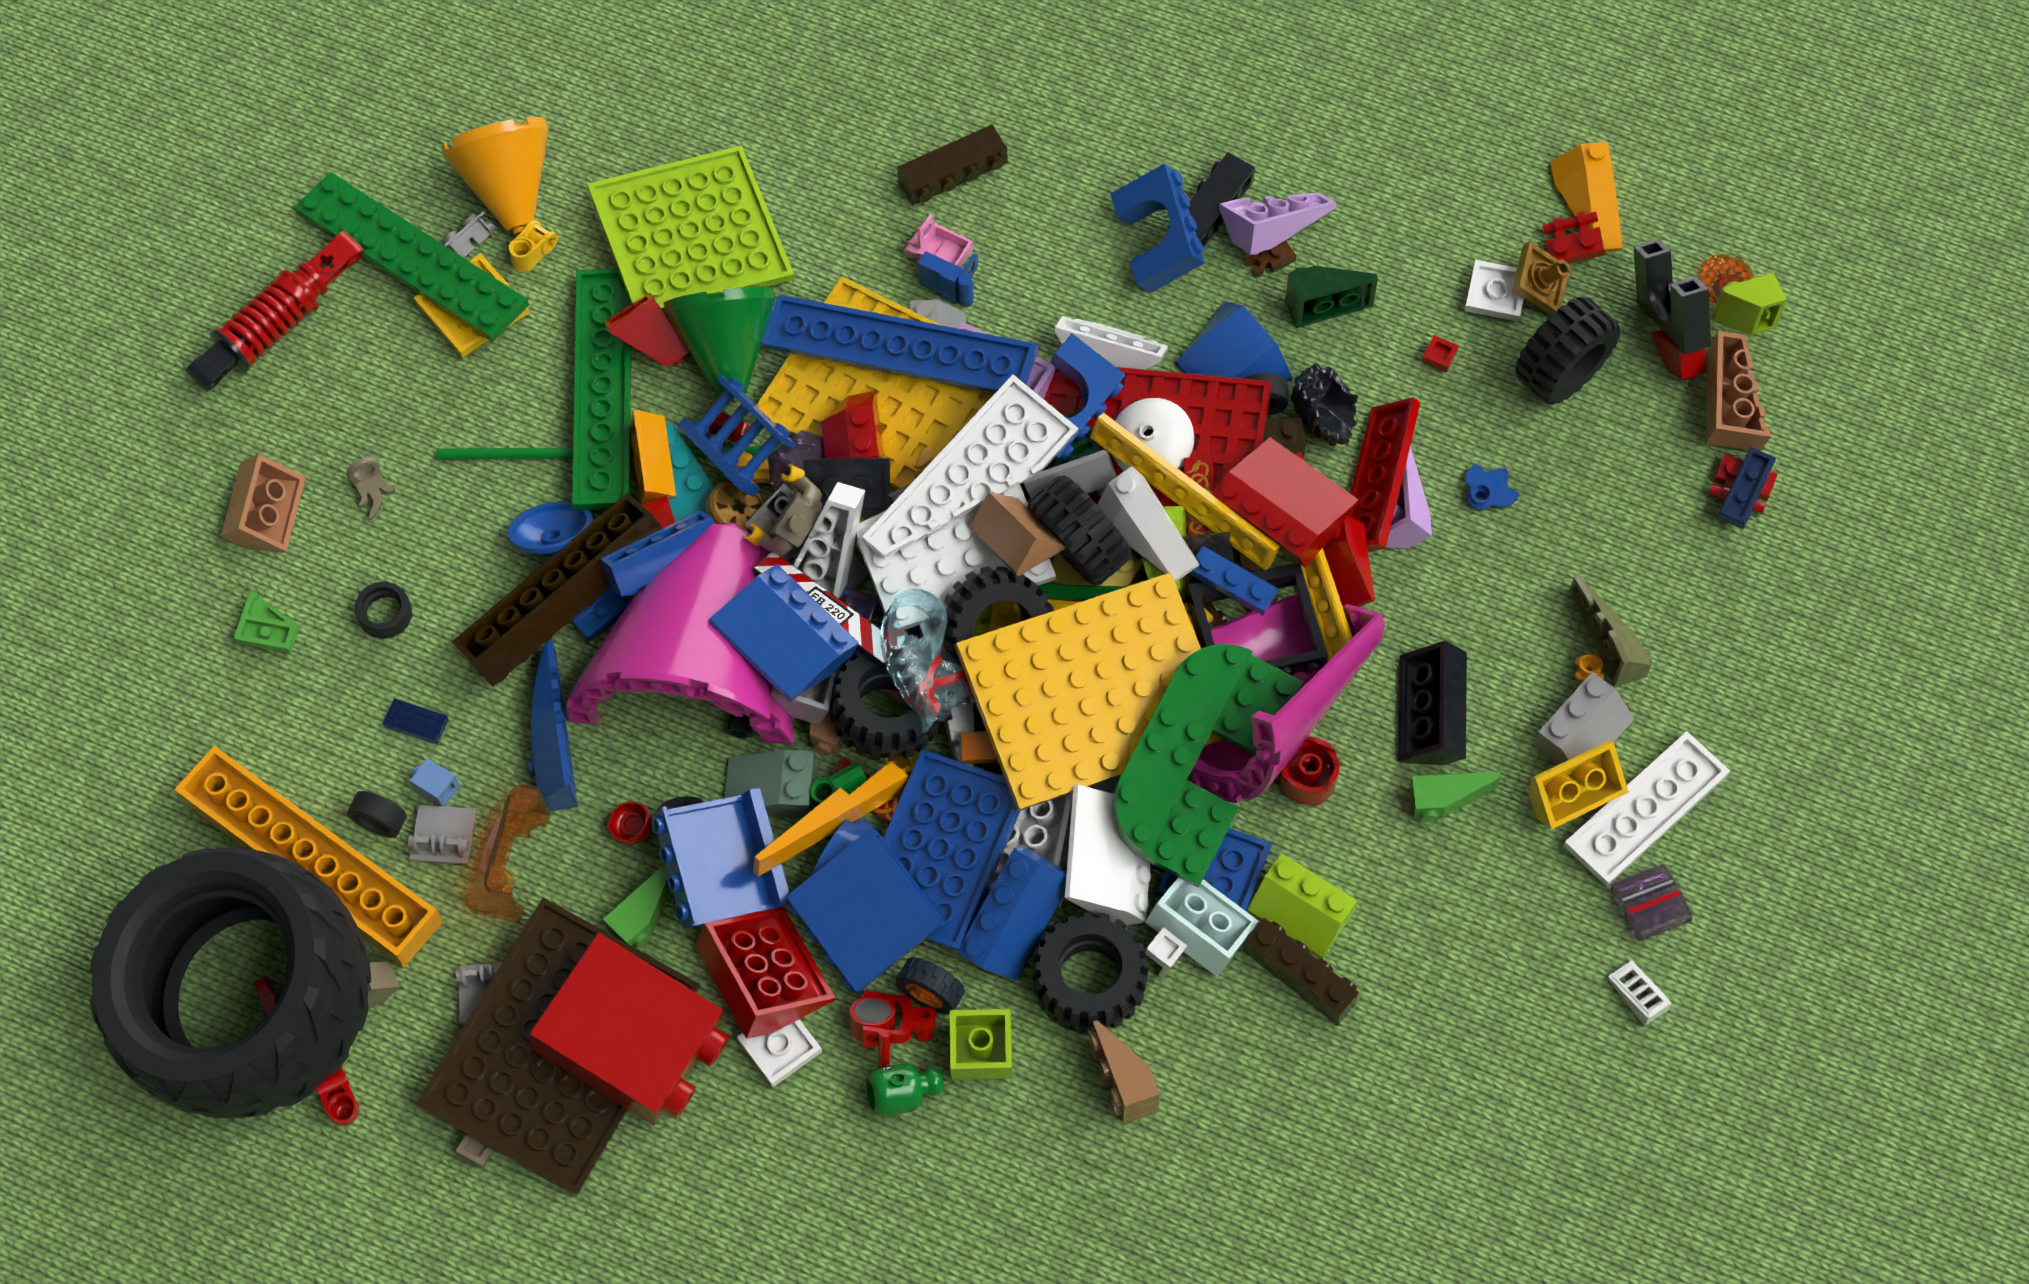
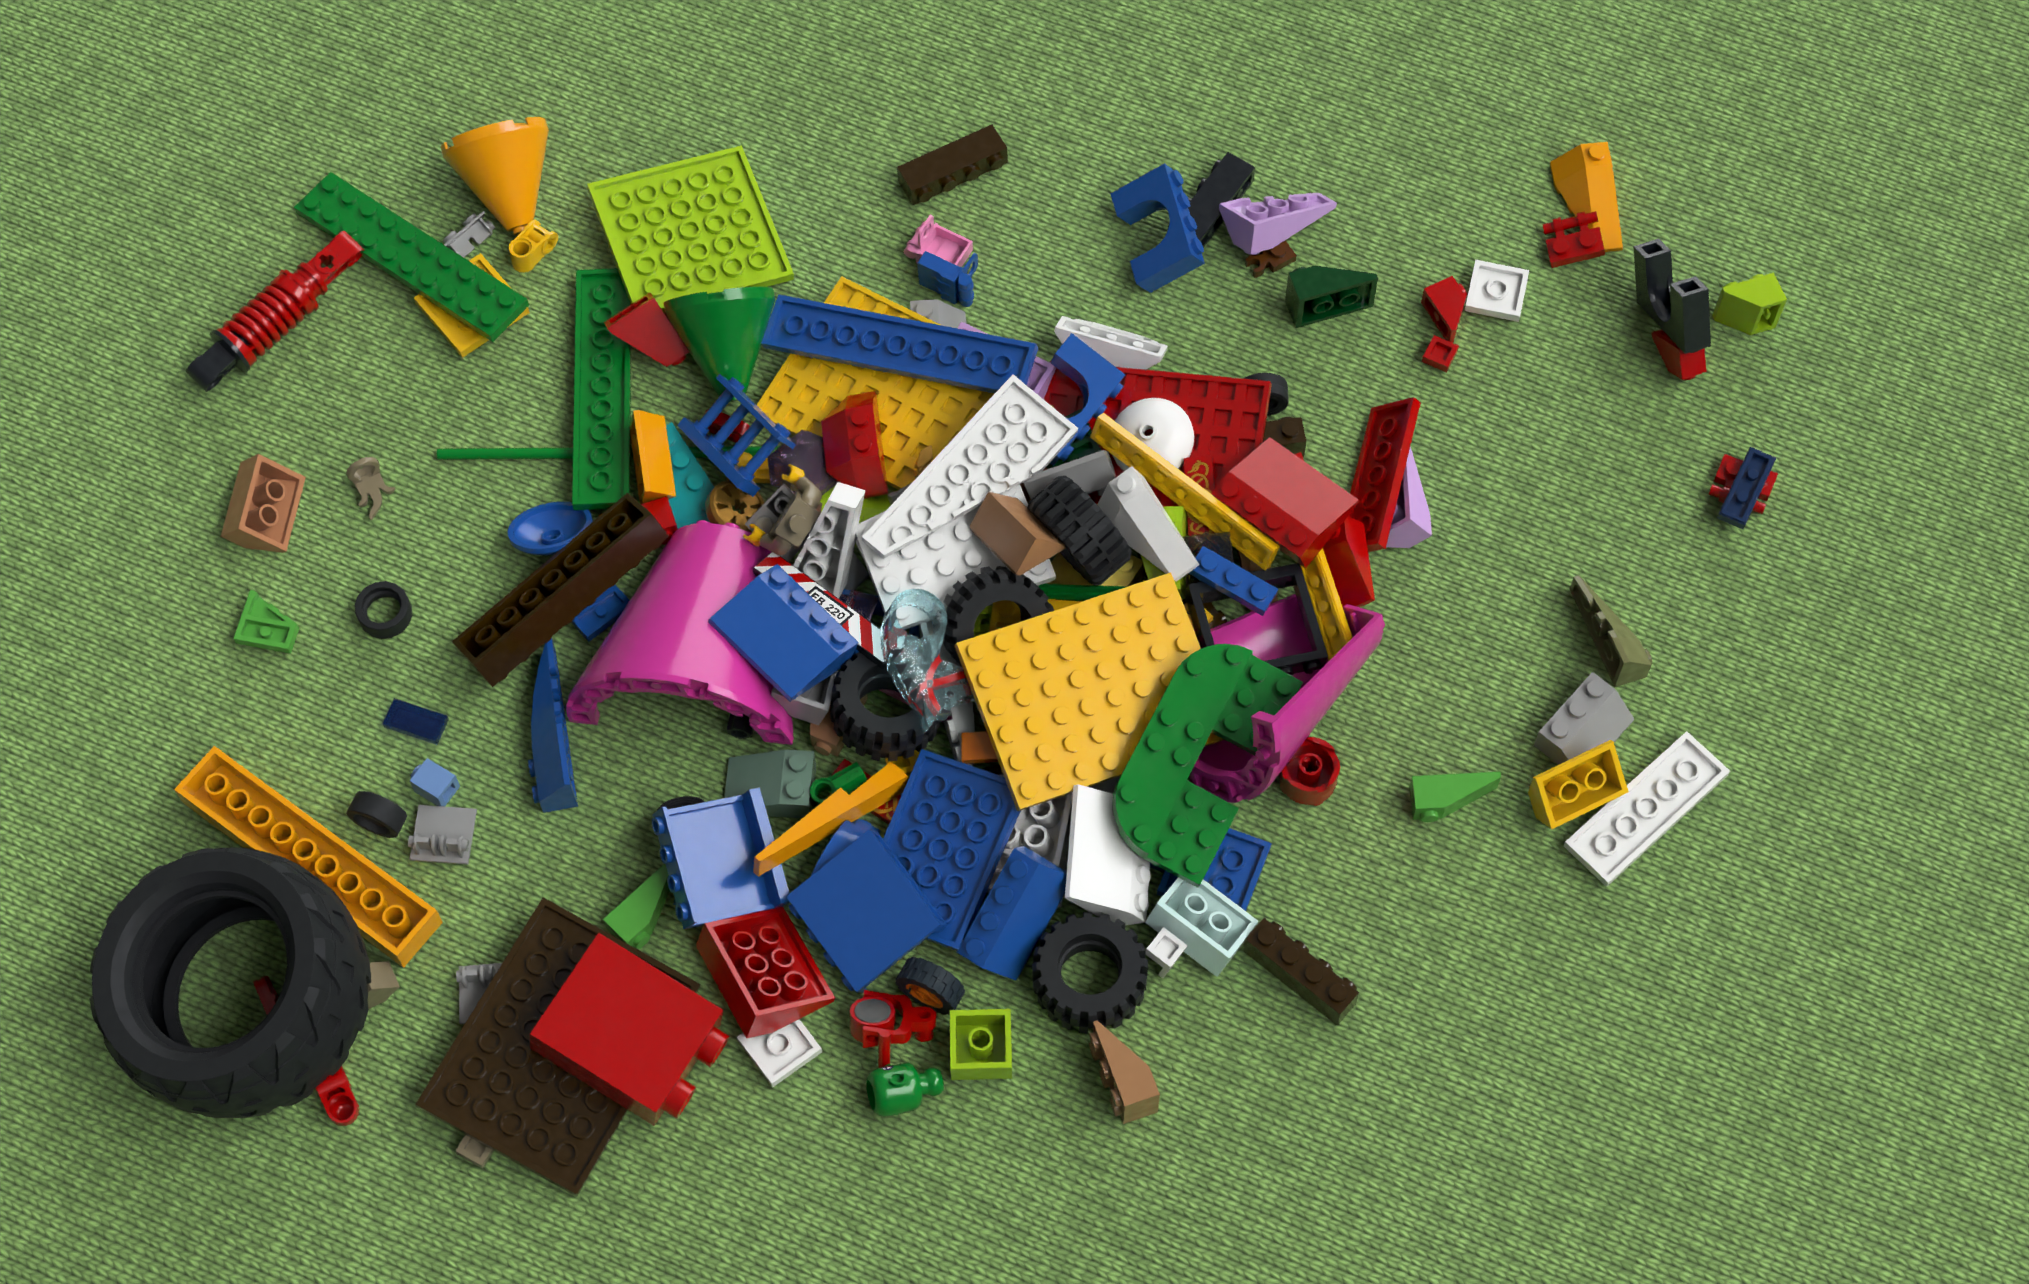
(490, 883): clear orange windscreen -> none
(630, 823): red hair -> none
(644, 559): blue slope -> none
(860, 472): black plate -> none
(1233, 347): blue wedge -> none
(1302, 905): lime slope -> none
(1325, 404): black hair -> none
(1432, 705): black slope -> none
(1445, 305): none -> red slope
(1491, 487): blue plate -> none
(1541, 278): pearl gold plate -> none
(1567, 350): black tyre -> none
(1588, 662): light orange plate -> none
(1645, 1015): white slope -> none
(1651, 902): clear purple slope -> none
(1720, 271): clear orange tile -> none
(1732, 399): nougat wedge -> none

